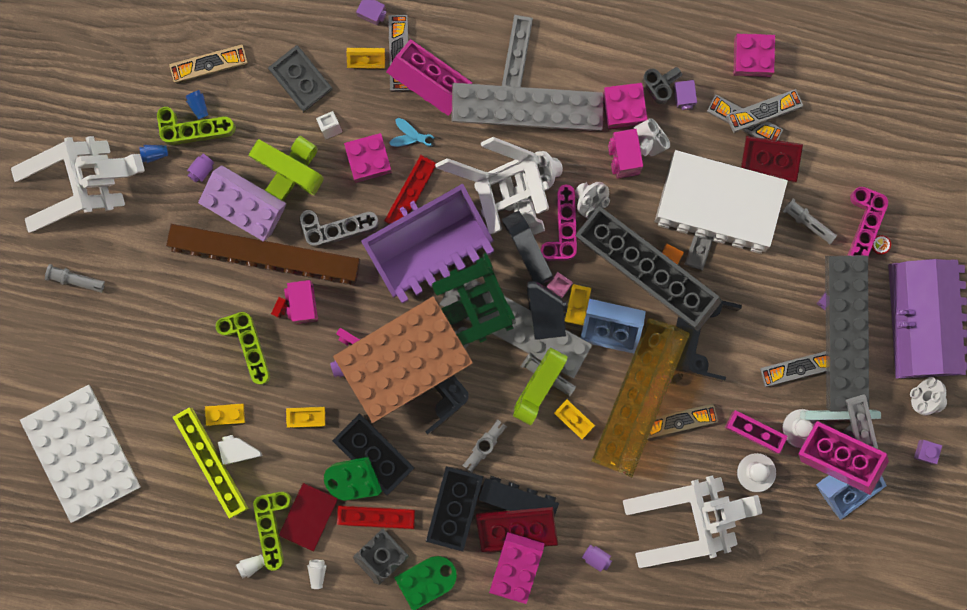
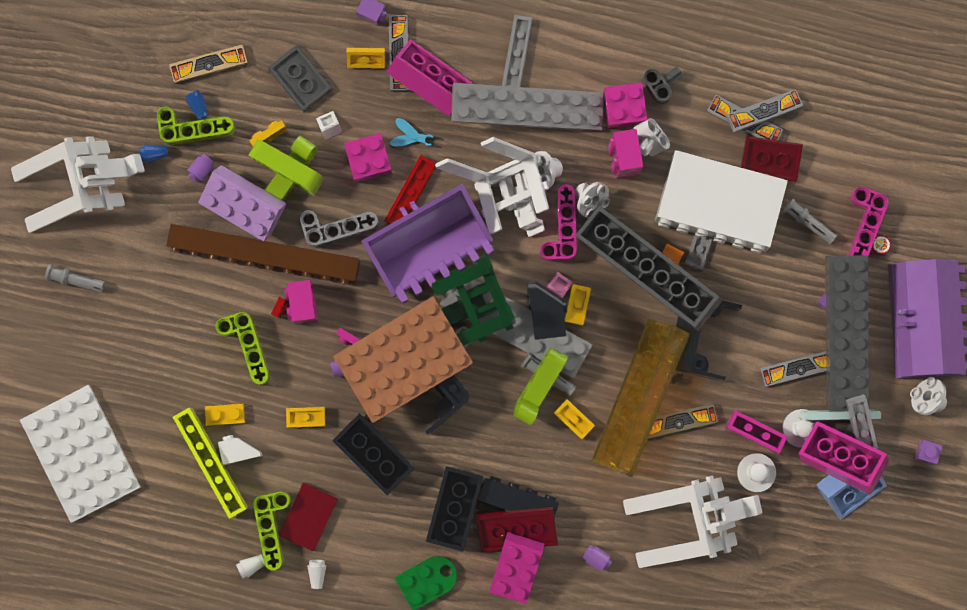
(274, 130): none -> yellow plate
(354, 479): green plate -> none
(376, 517): red tile -> none
(380, 557): dark grey slope -> none
(477, 455): light grey pin -> none
(527, 247): black beam -> none
(613, 326): light blue slope -> none
(685, 94): medium lavender brick -> none
(754, 55): dark pink brick -> none

